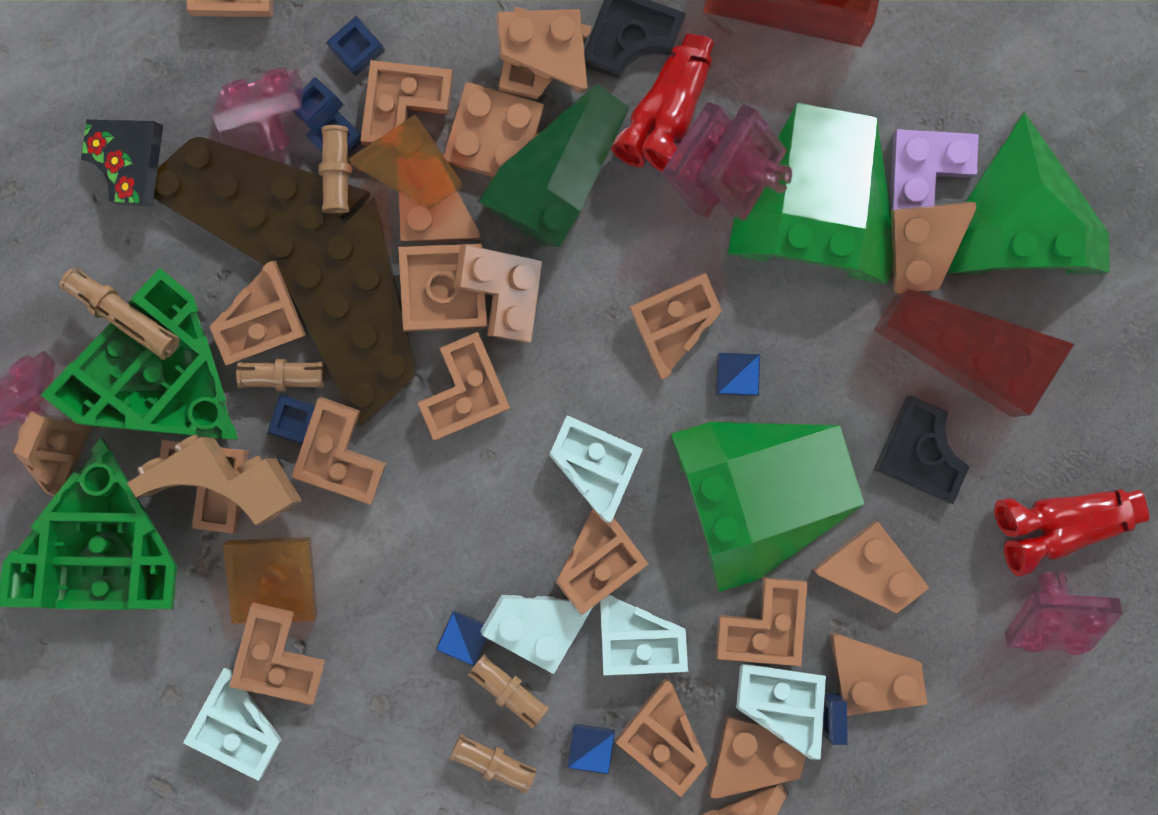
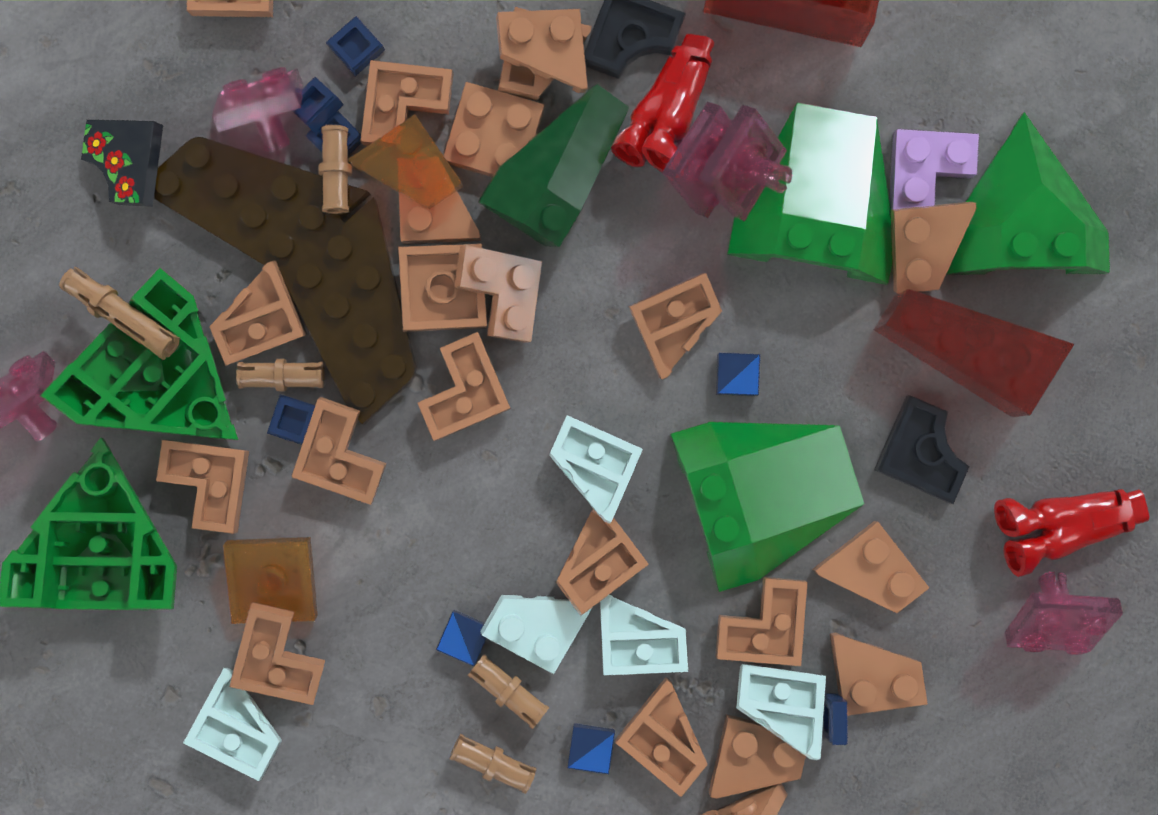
(50, 448): nougat wing -> none
(258, 490): medium nougat arch -> none

